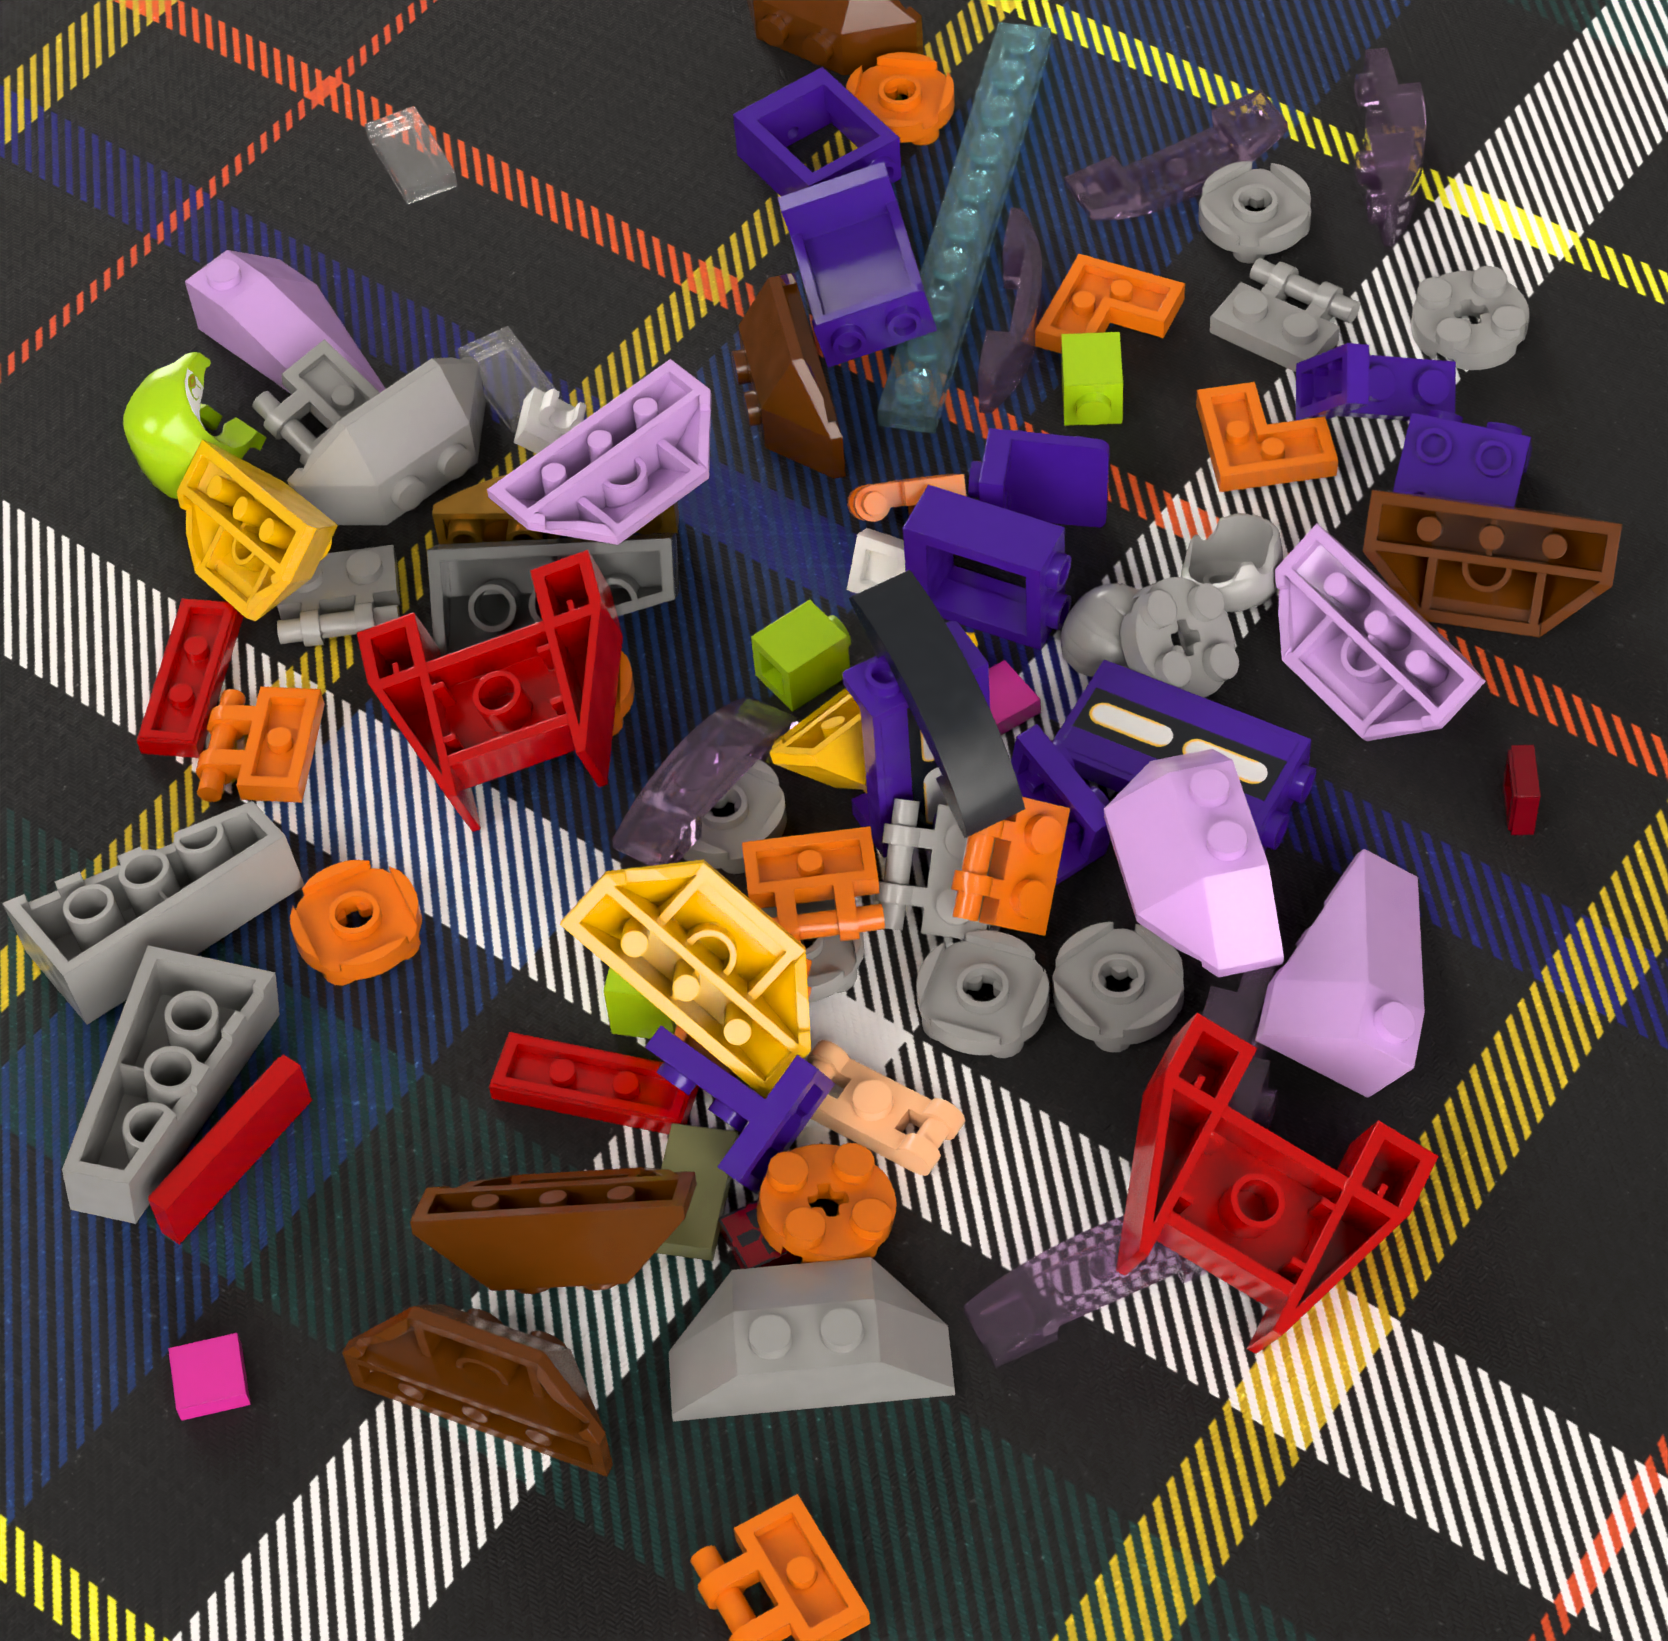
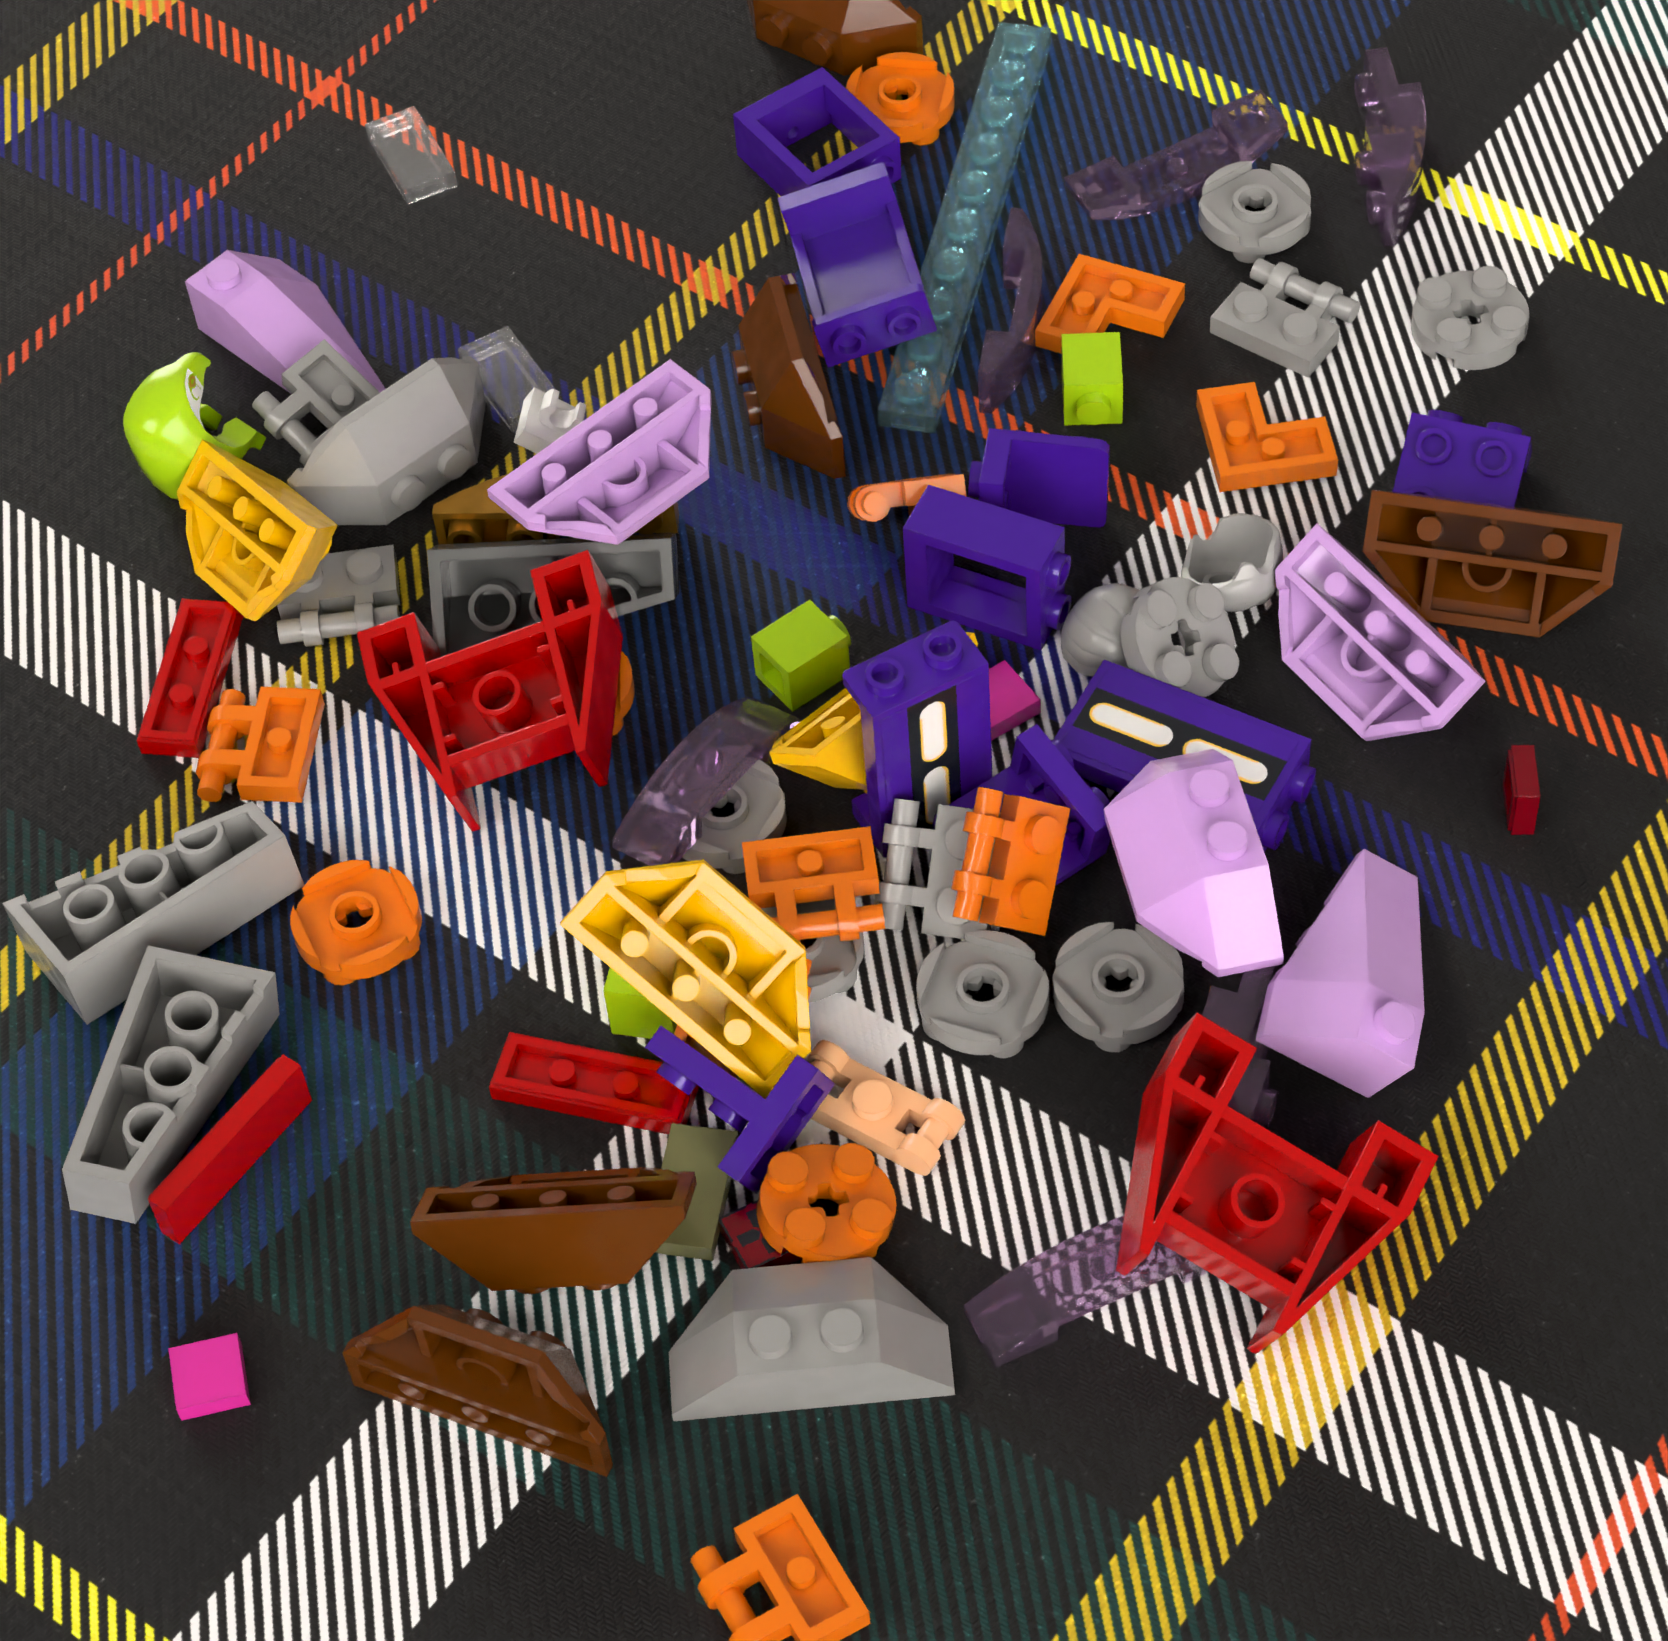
(875, 560): white tile -> none
(943, 700): black slope -> none
(1372, 386): dark purple bracket -> none

